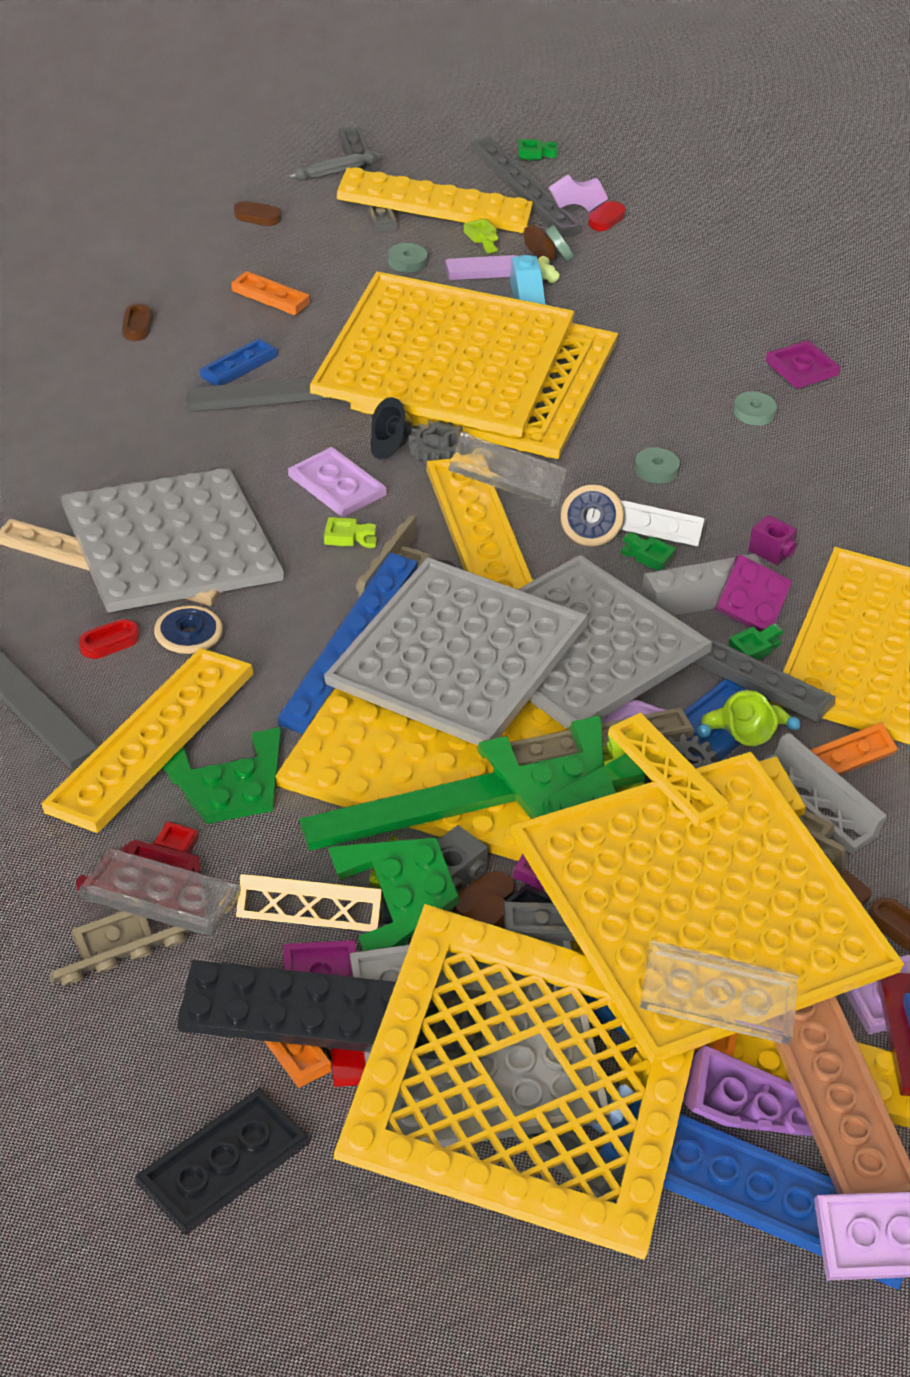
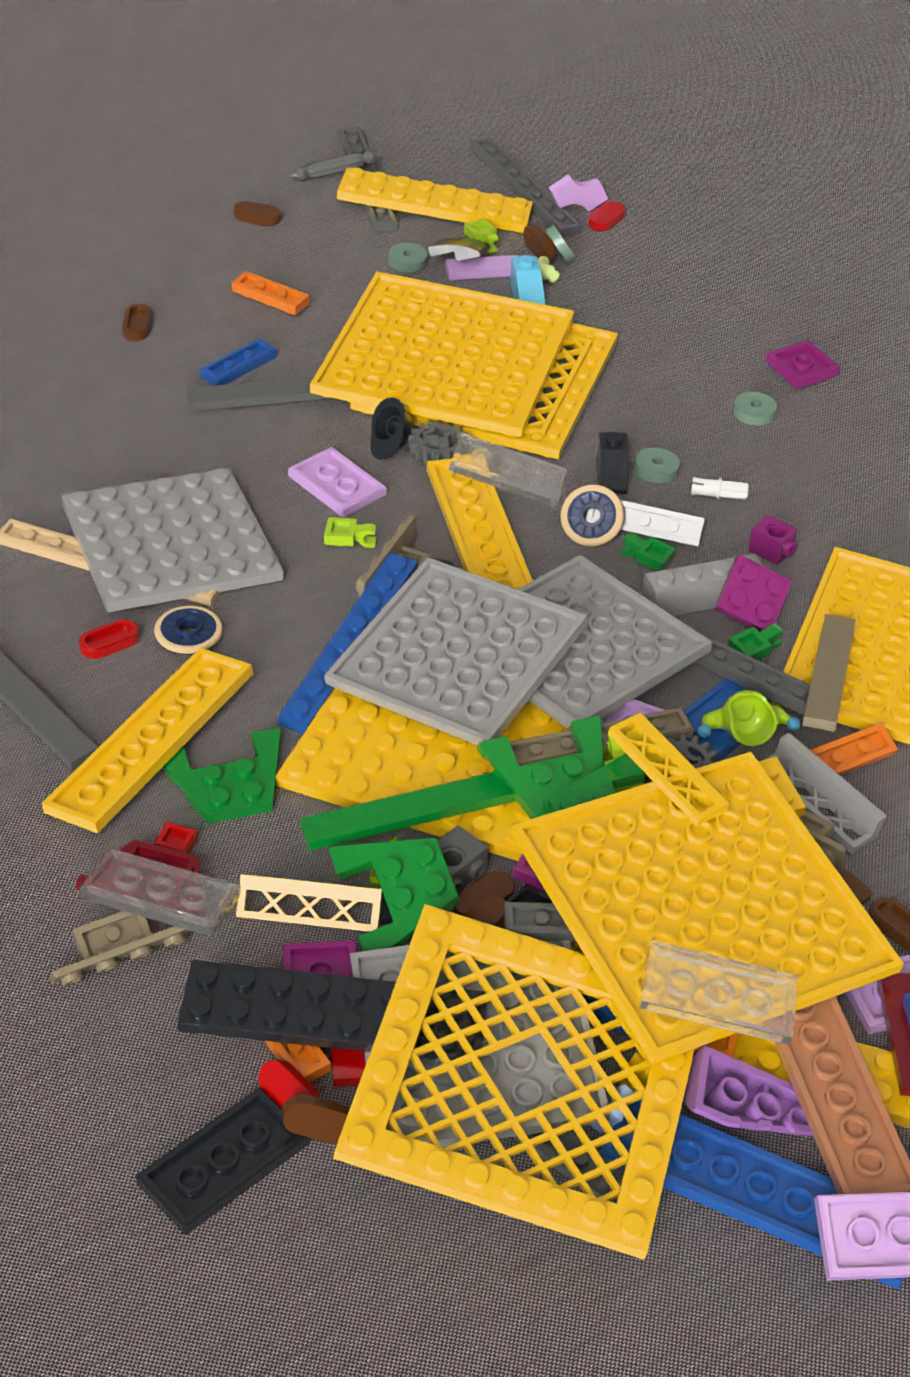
(282, 1081): none -> red tile
(314, 1117): none -> reddish brown tile
(462, 247): none -> slope
(533, 149): green plate -> none
(613, 461): none -> black slope
(719, 488): none -> white axle
(829, 673): none -> dark tan tile

